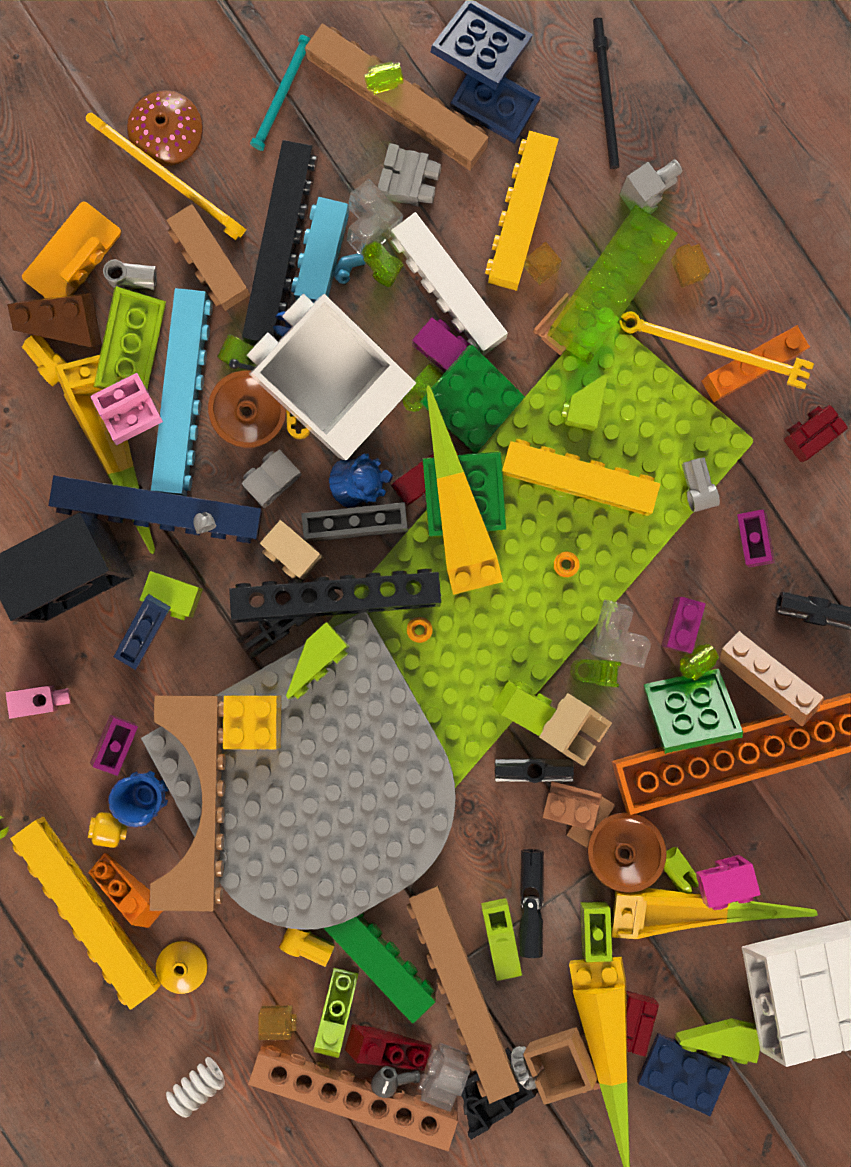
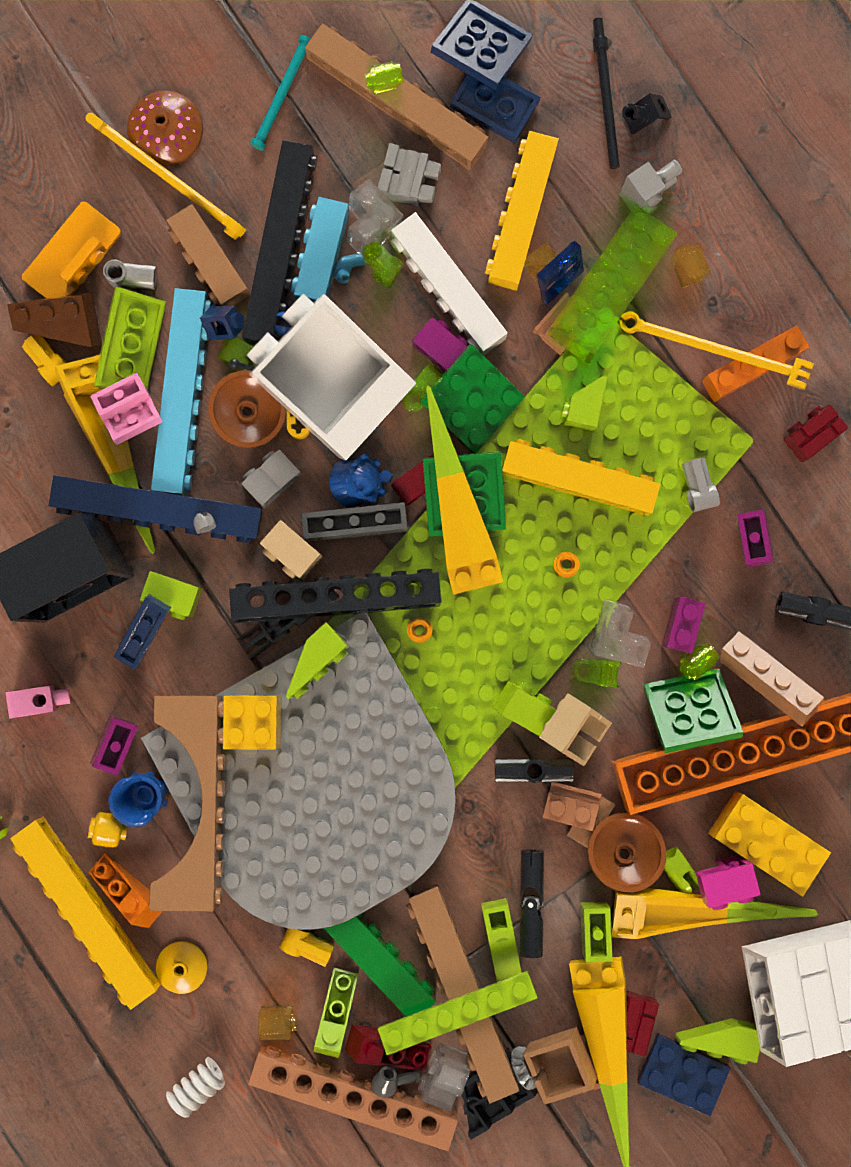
(228, 322): none -> dark blue brick
(457, 1013): none -> lime plate
(556, 271): none -> clear blue piece
(645, 112): none -> black bracket
(769, 843): none -> yellow brick

